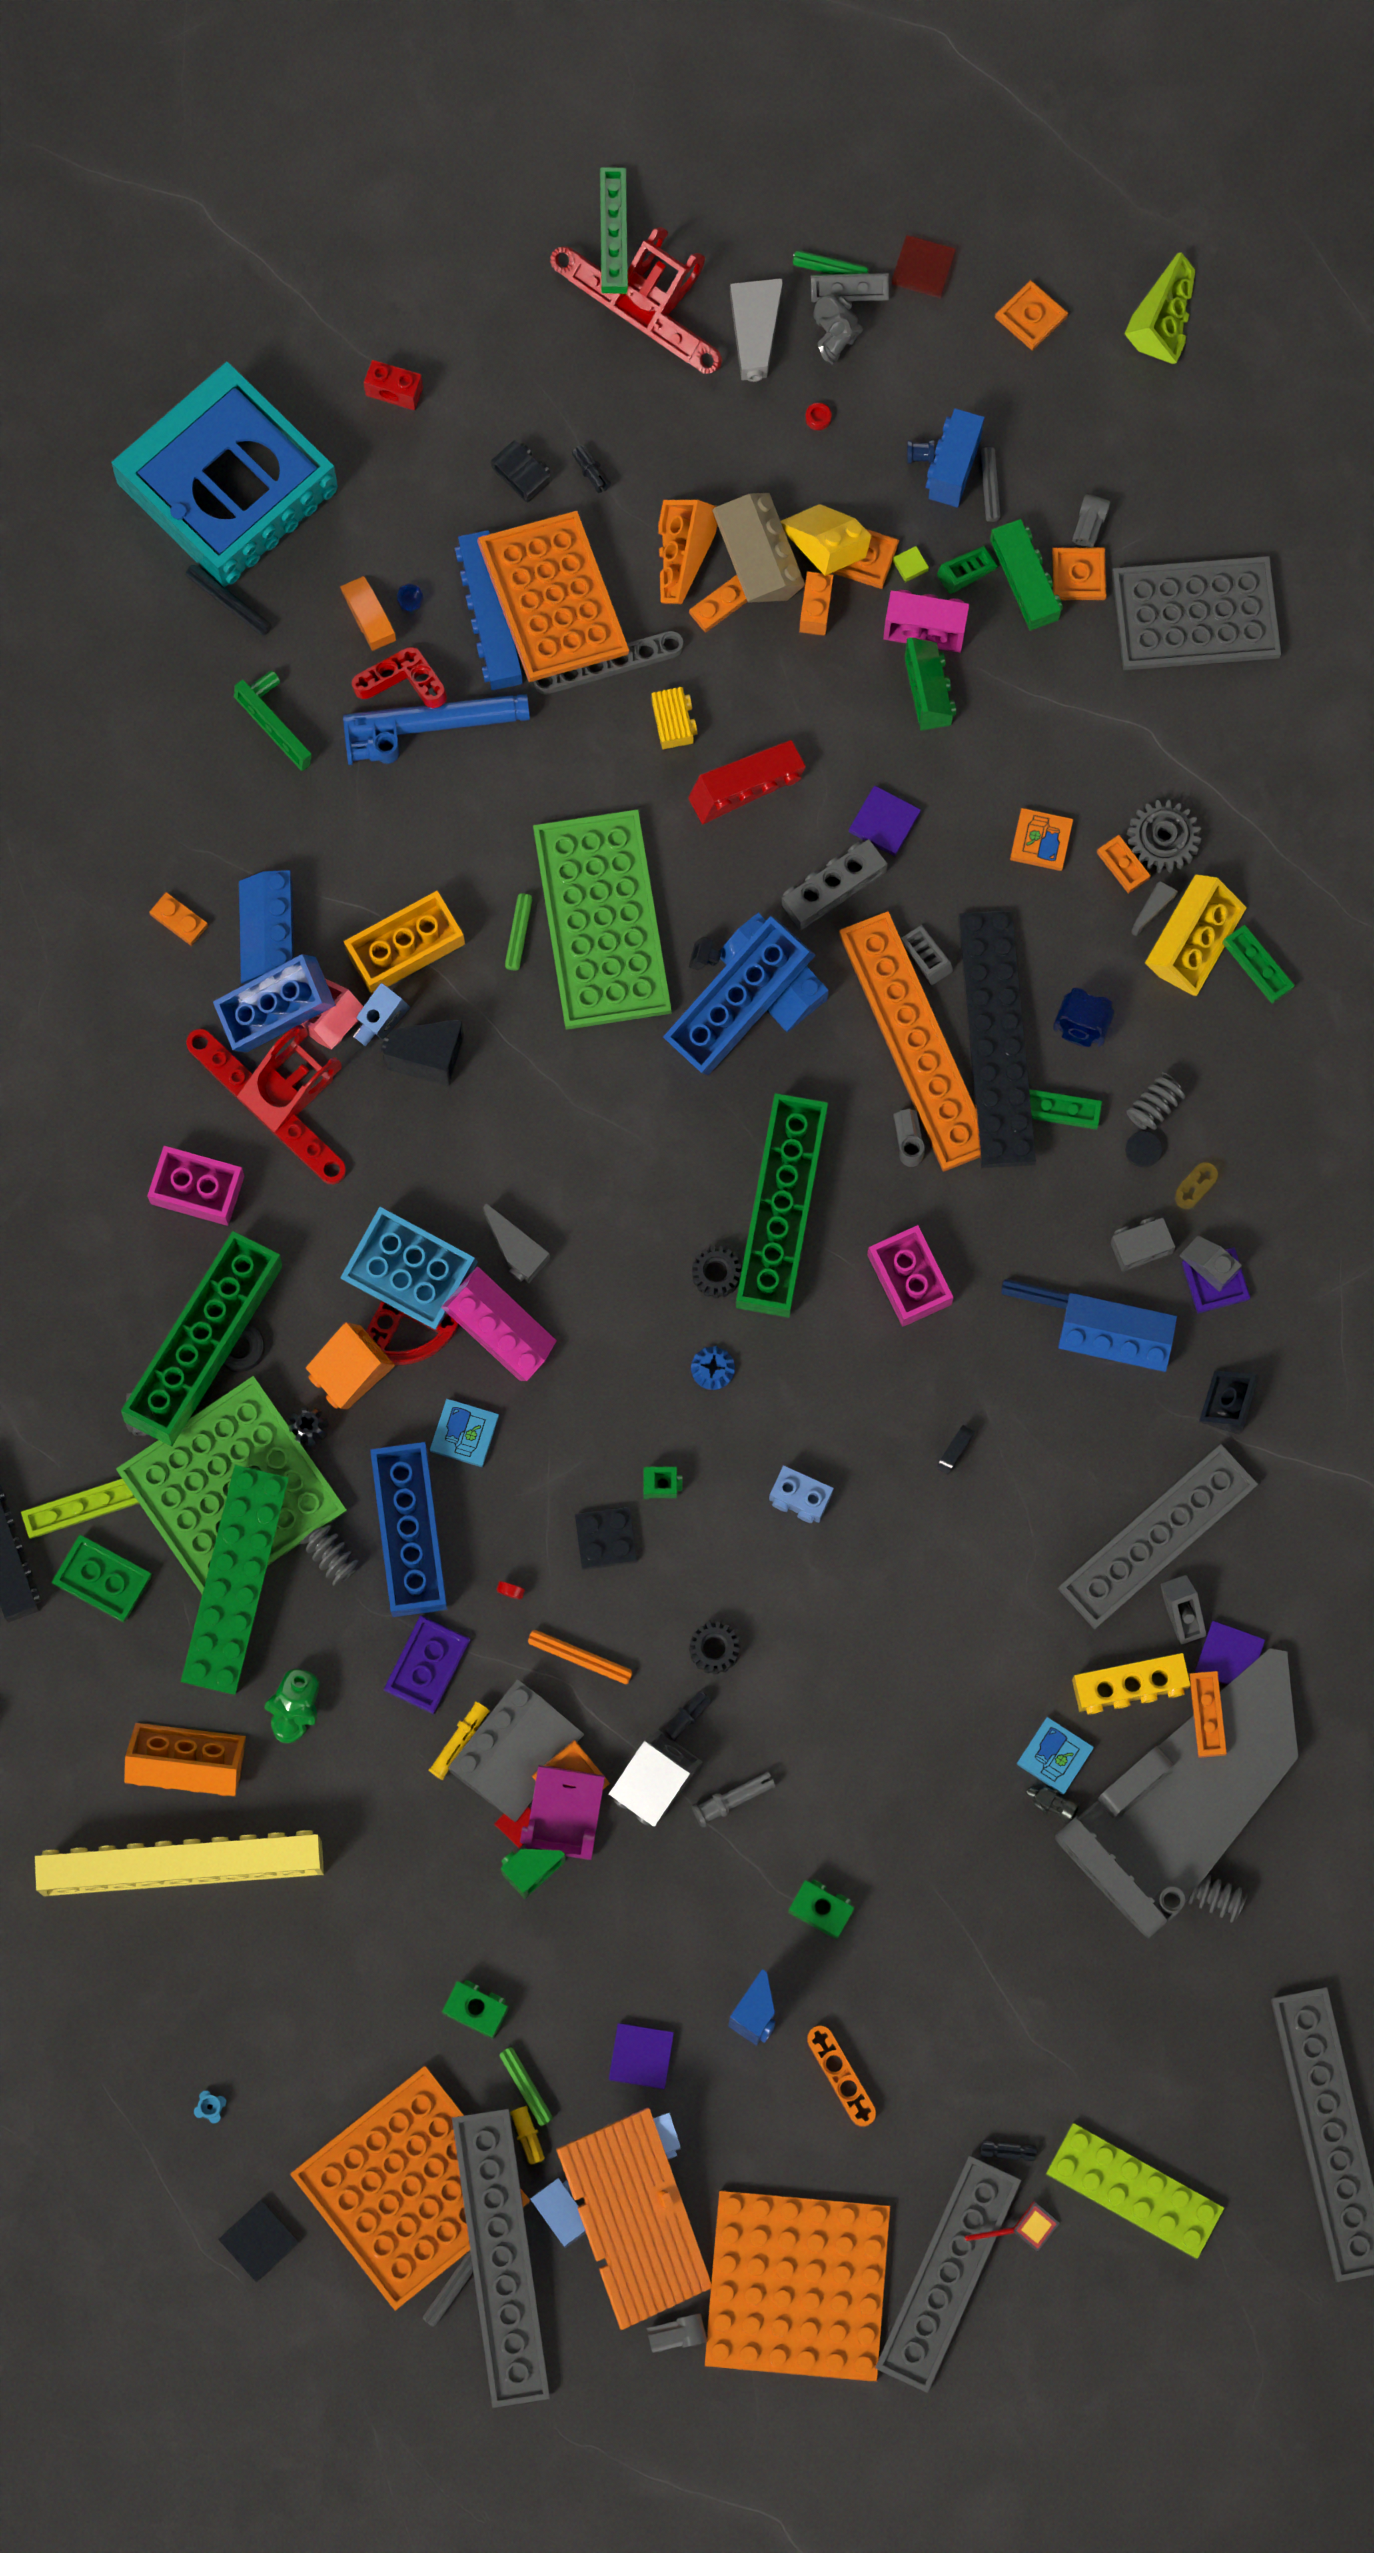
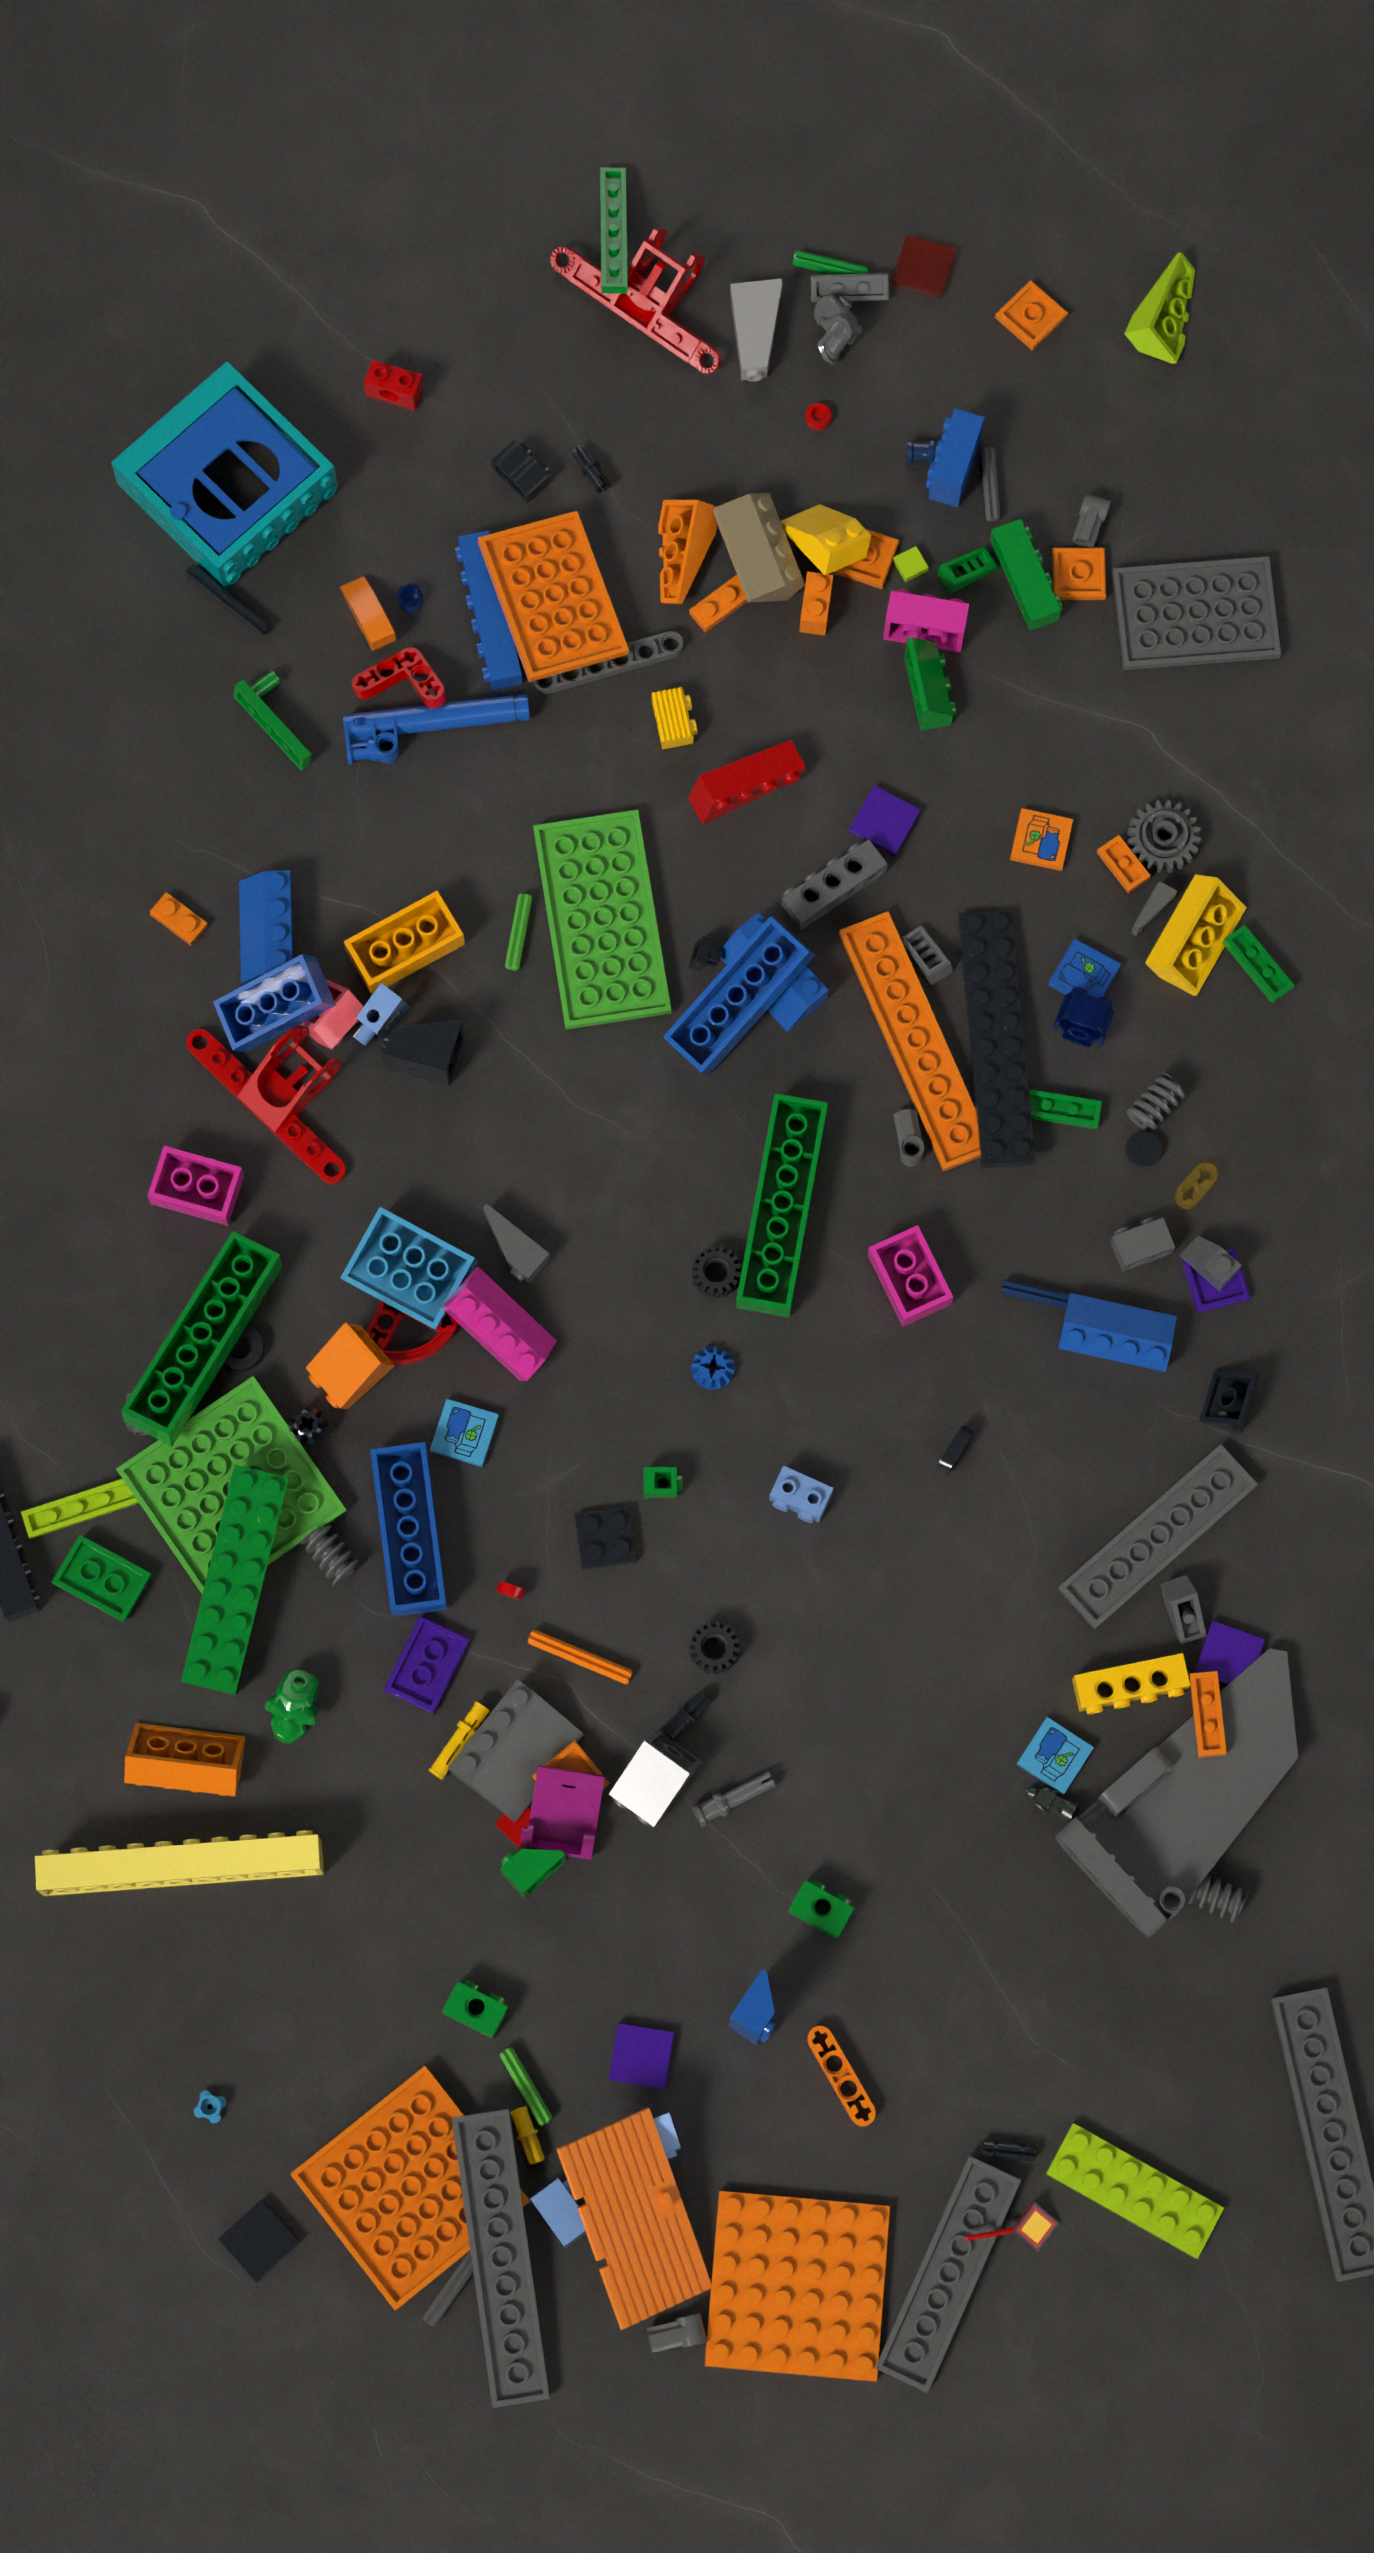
(1084, 969): none -> blue tile

